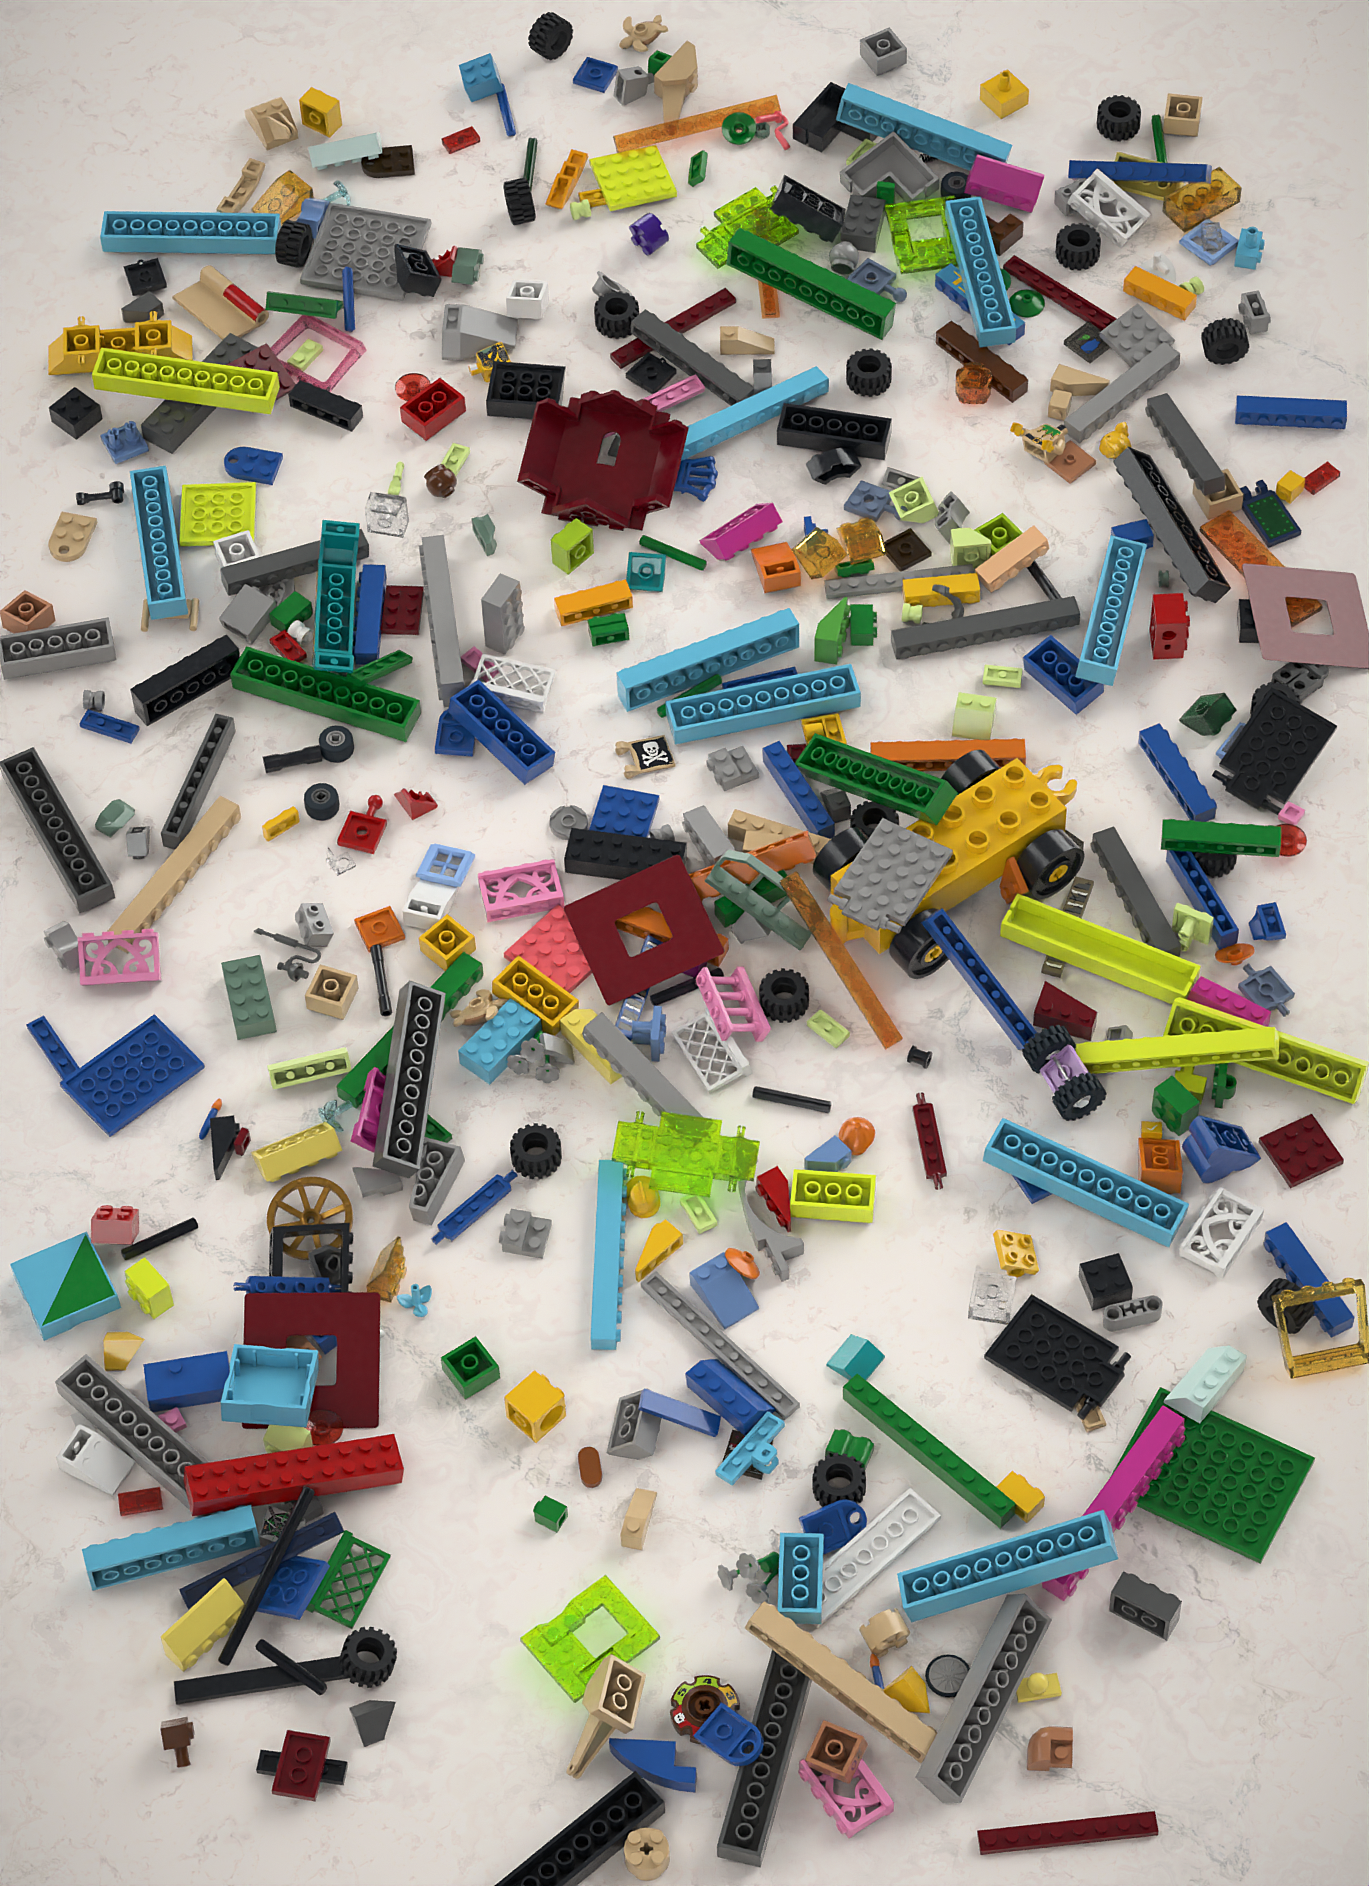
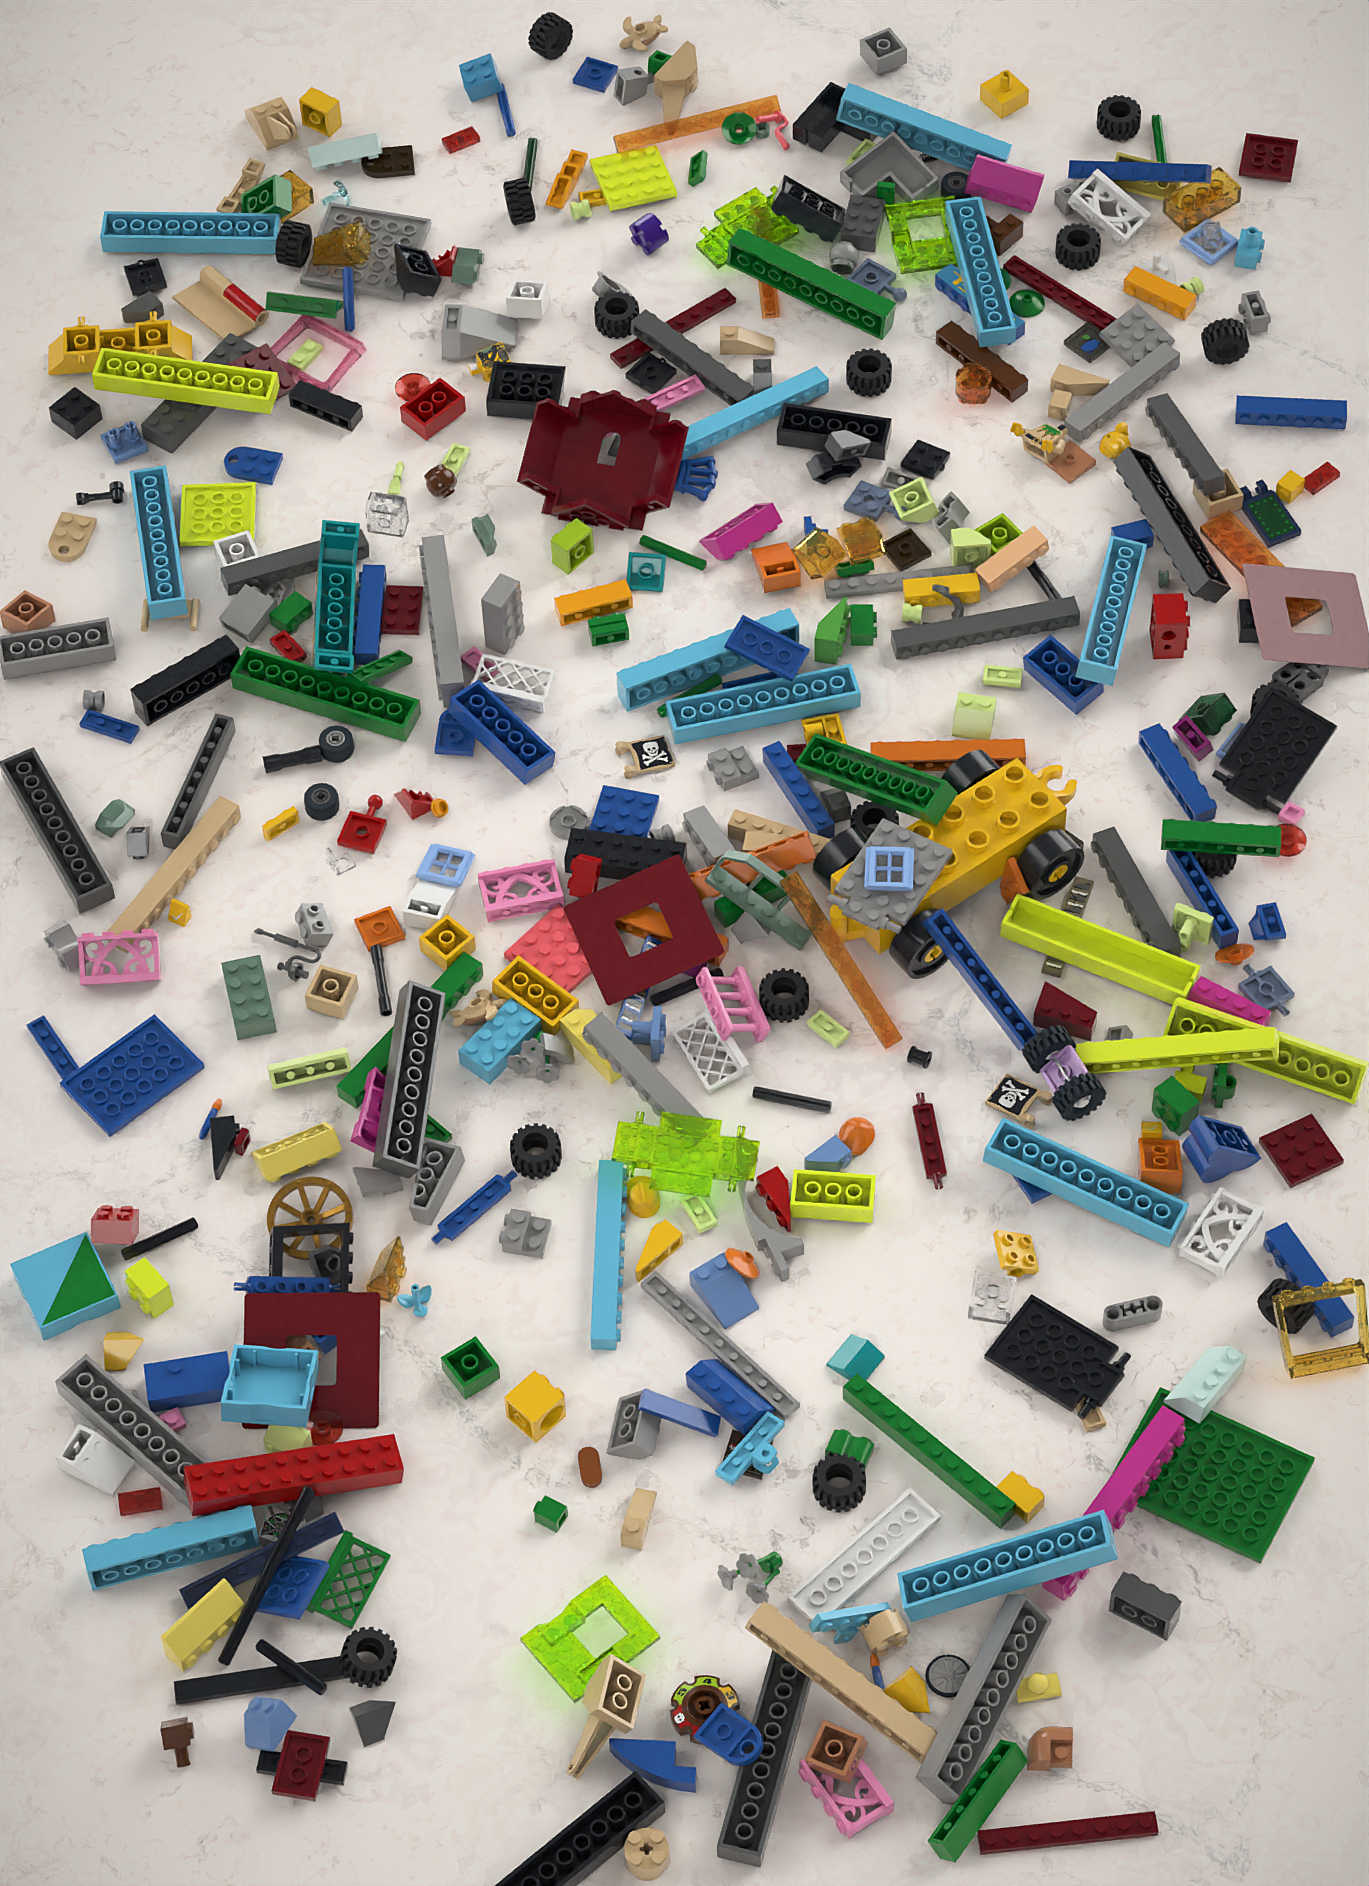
(179, 913): none -> yellow slope
(266, 1723): none -> medium blue slope
(269, 196): none -> green slope
(298, 631): white wheel -> none
(313, 213): medium blue brick -> none
(331, 1111): clear light blue plant -> none
(342, 246): none -> clear yellow slope
(439, 807): none -> light orange plate
(584, 876): none -> red brick
(767, 648): none -> blue plate
(801, 1577): medium azure brick -> none
(835, 1523): blue plate -> none
(846, 445): none -> dark grey slope
(846, 1620): none -> medium azure plate
(889, 868): none -> light blue piece
(925, 459): none -> black plate
(977, 1800): none -> green brick
(1015, 1098): none -> flag
(1105, 1281): black brick -> none
(1182, 115): tan brick -> none
(1192, 738): none -> magenta brick
(1268, 157): none -> dark red plate

